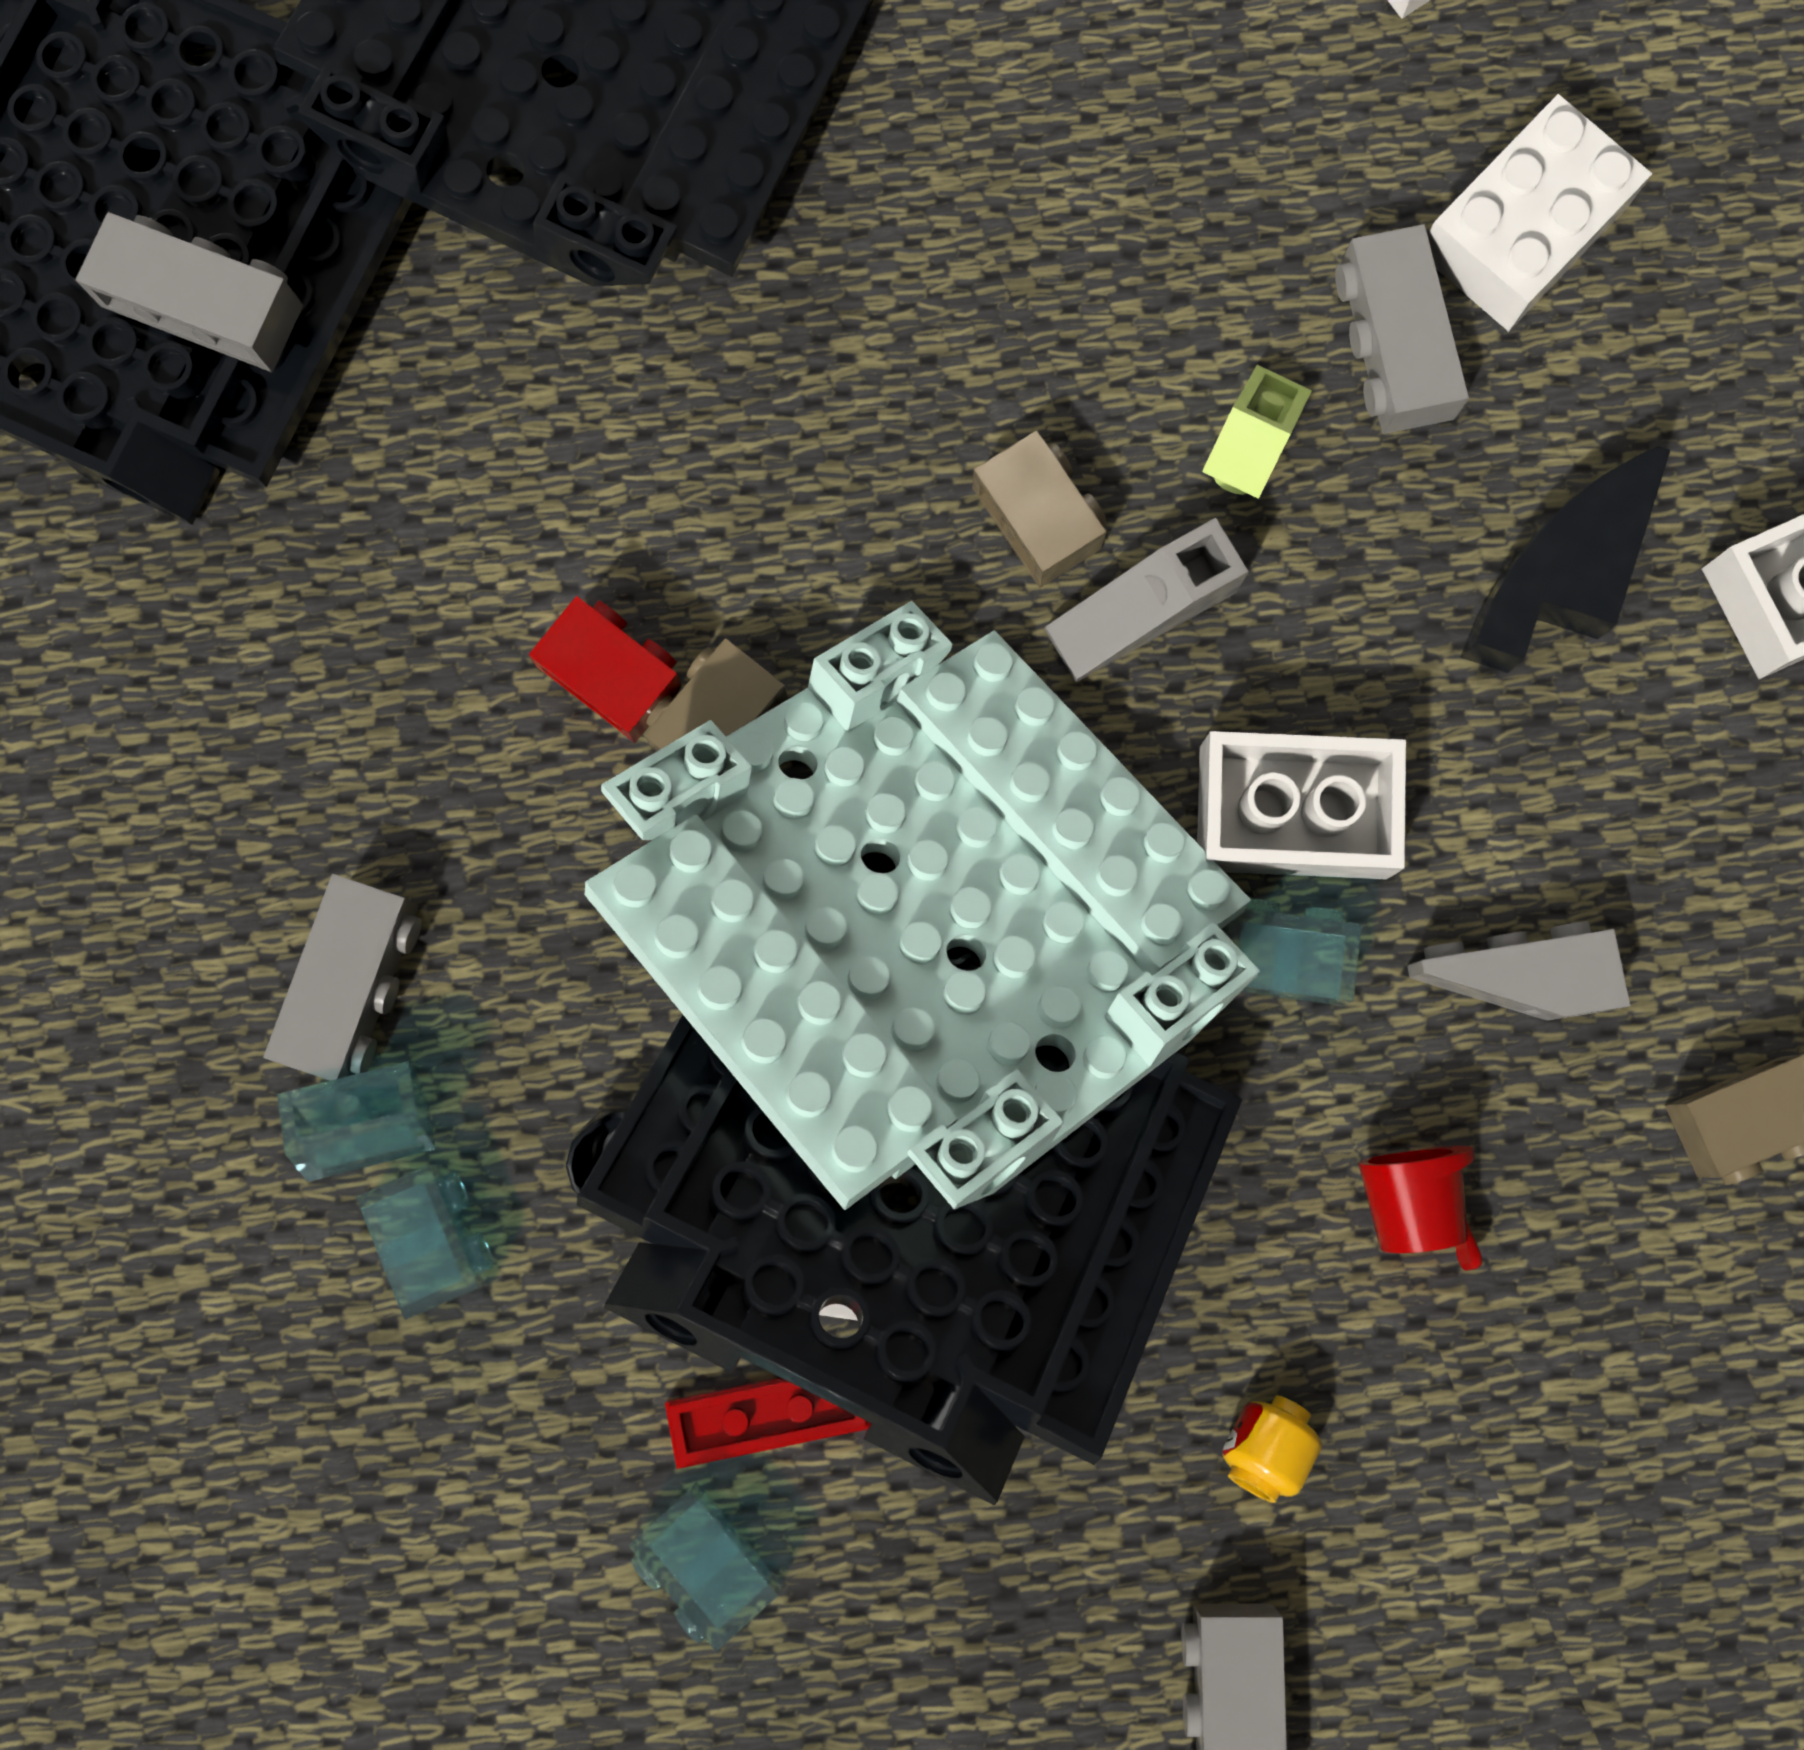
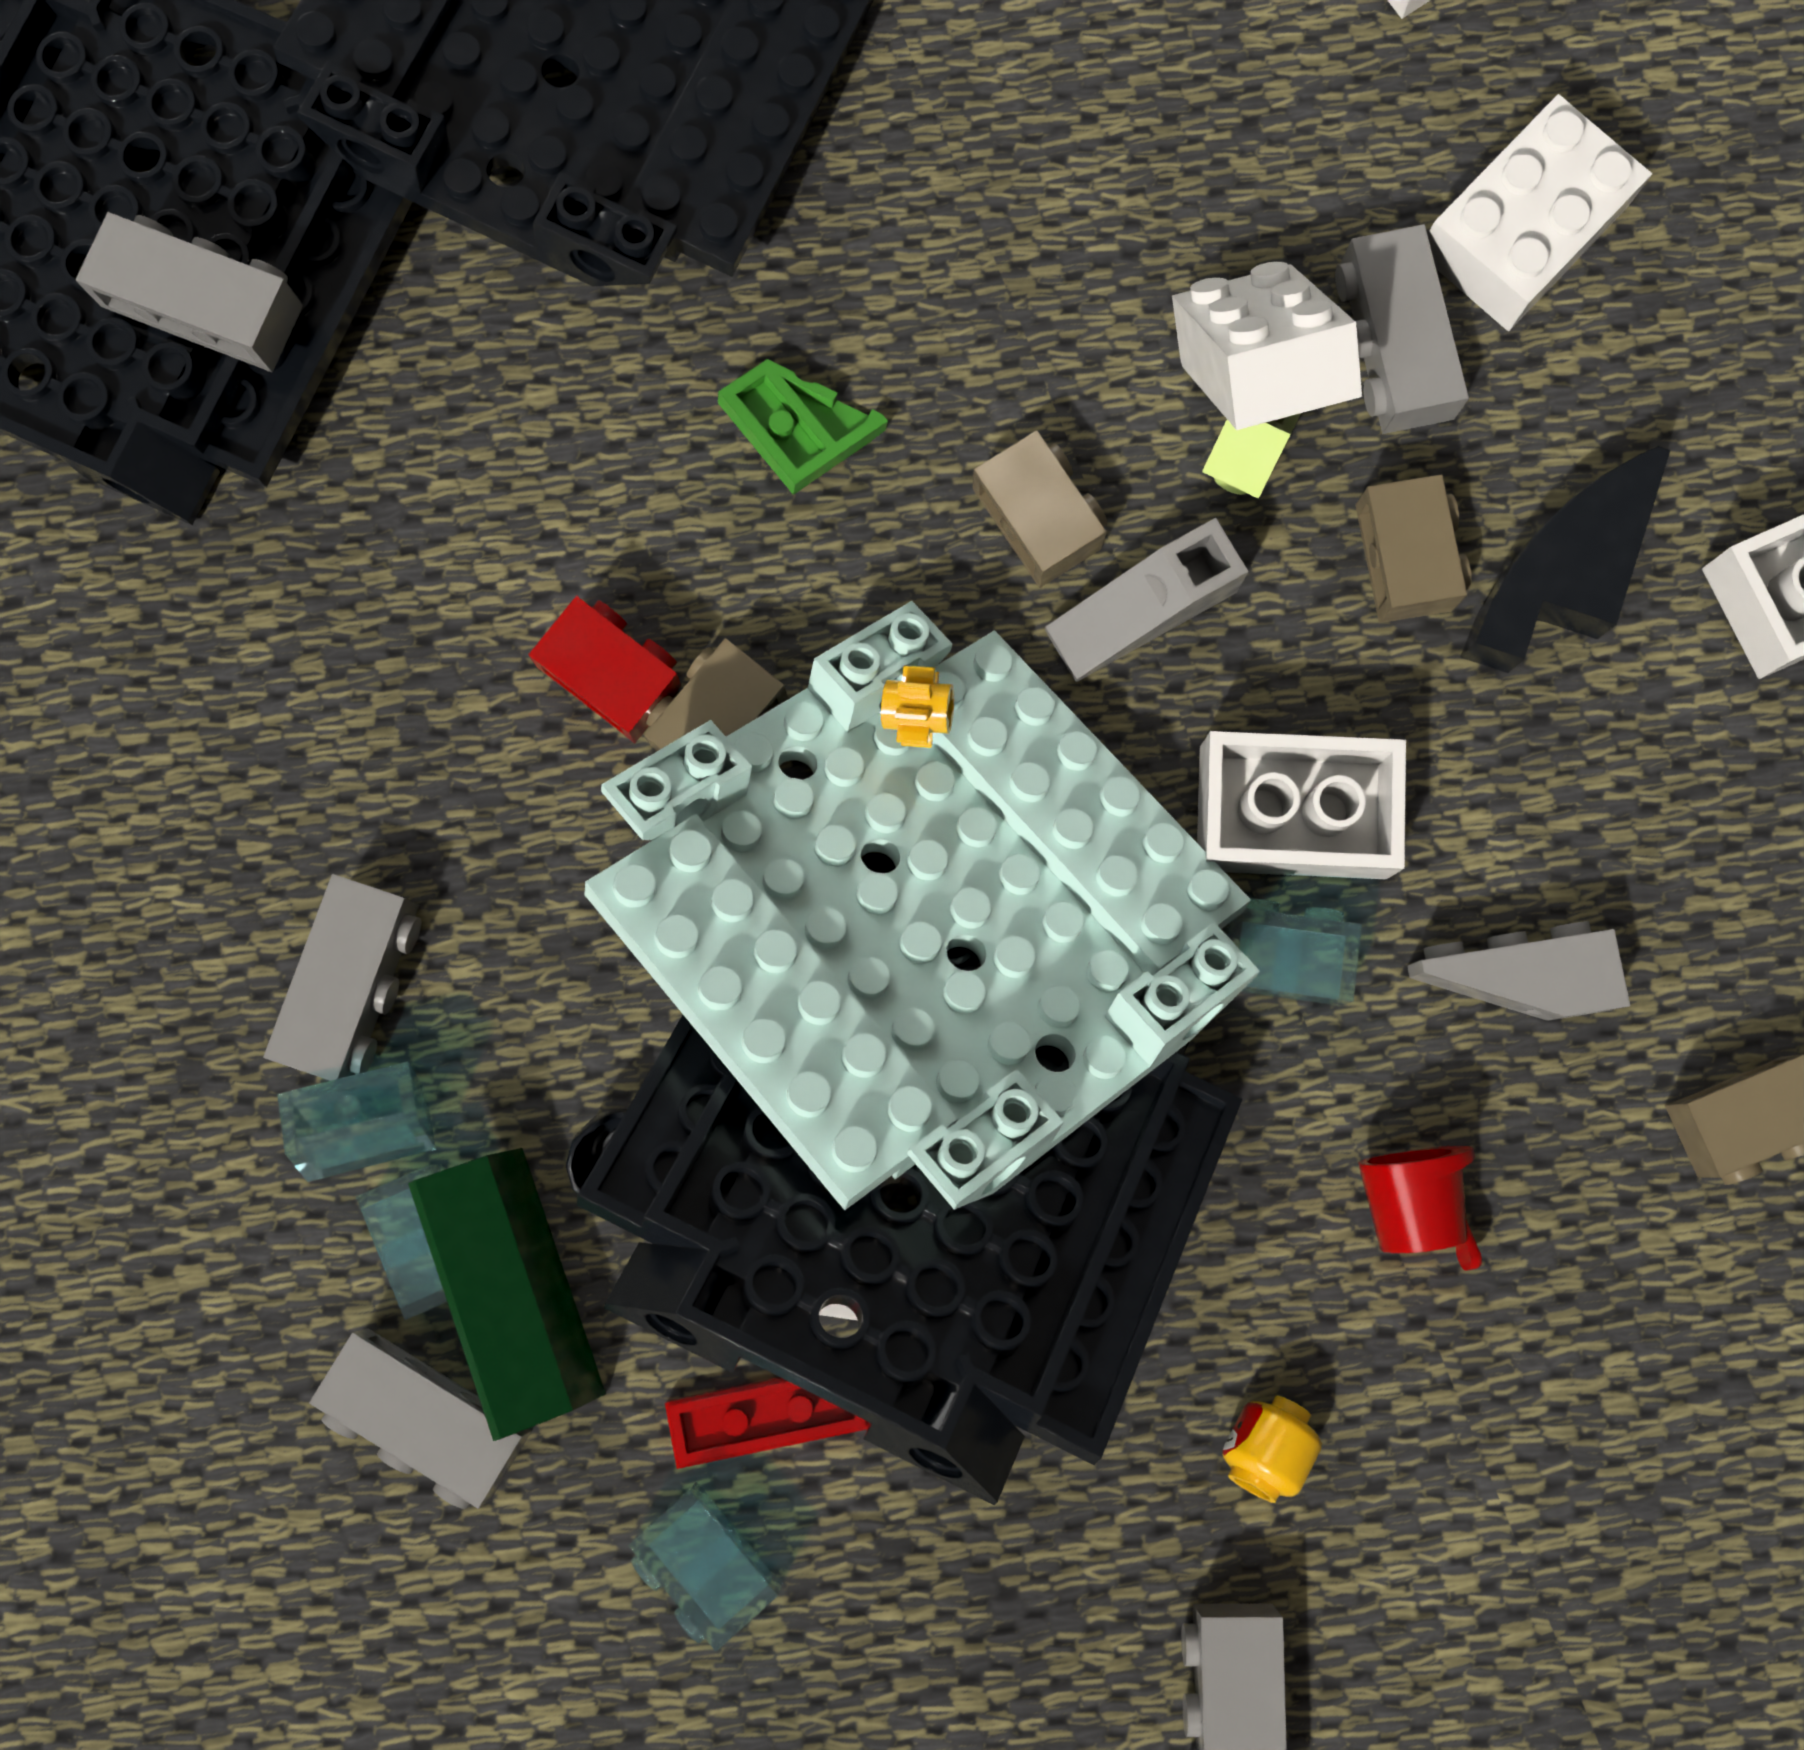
(415, 1419): none -> light grey brick
(507, 1291): none -> dark green slope
(796, 423): none -> bright green wing
(917, 706): none -> yellow gear
(1267, 345): none -> white brick
(1412, 548): none -> dark tan brick

